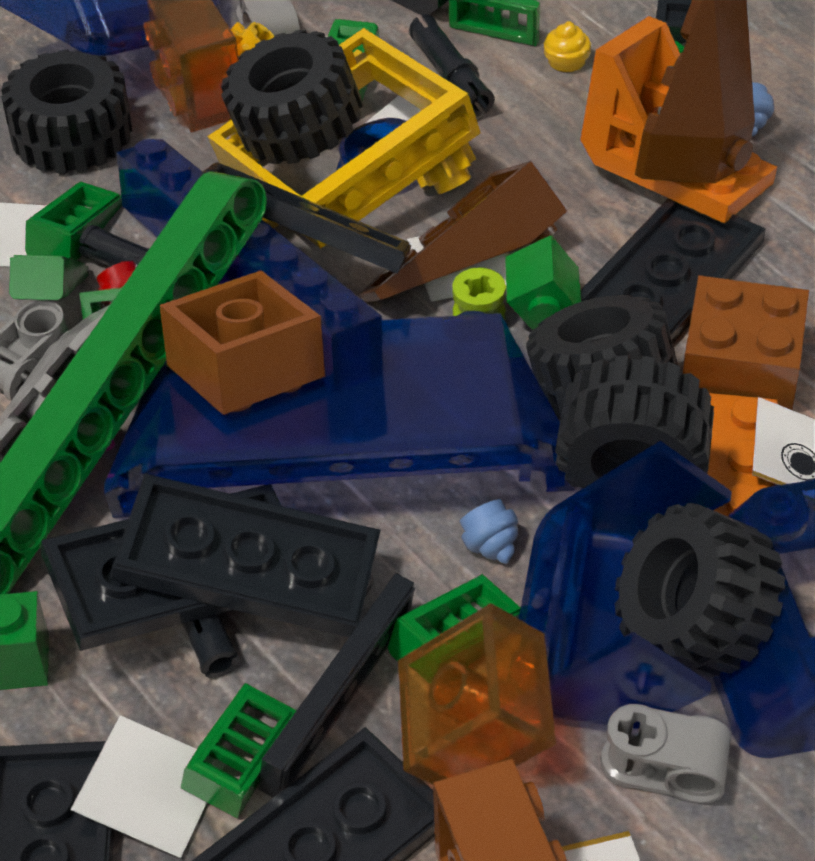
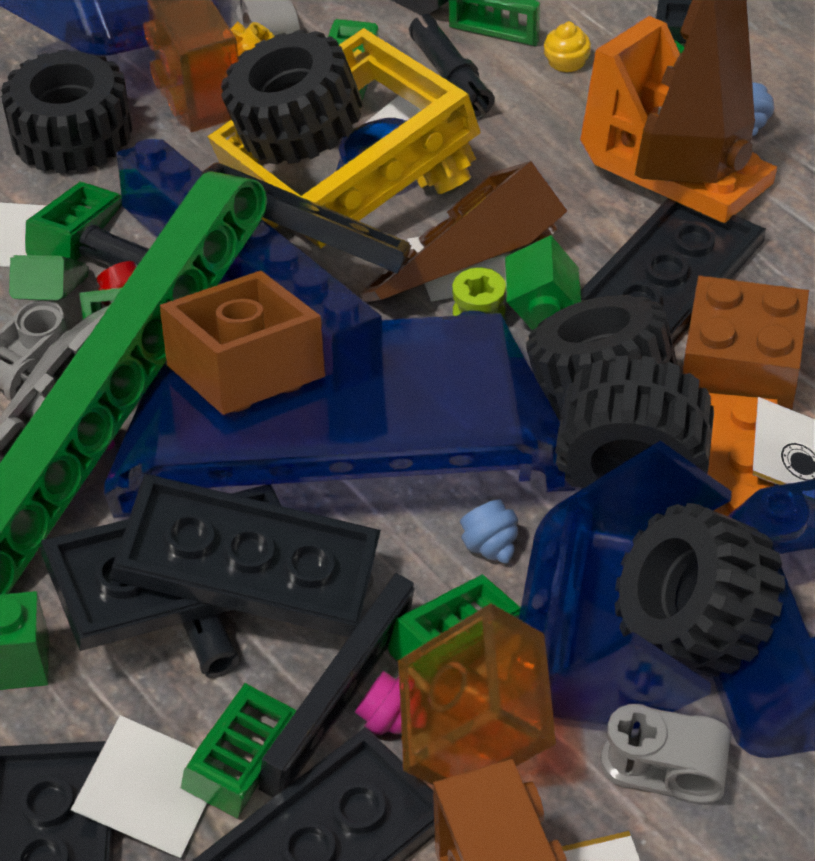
(382, 706): none -> dark pink plate

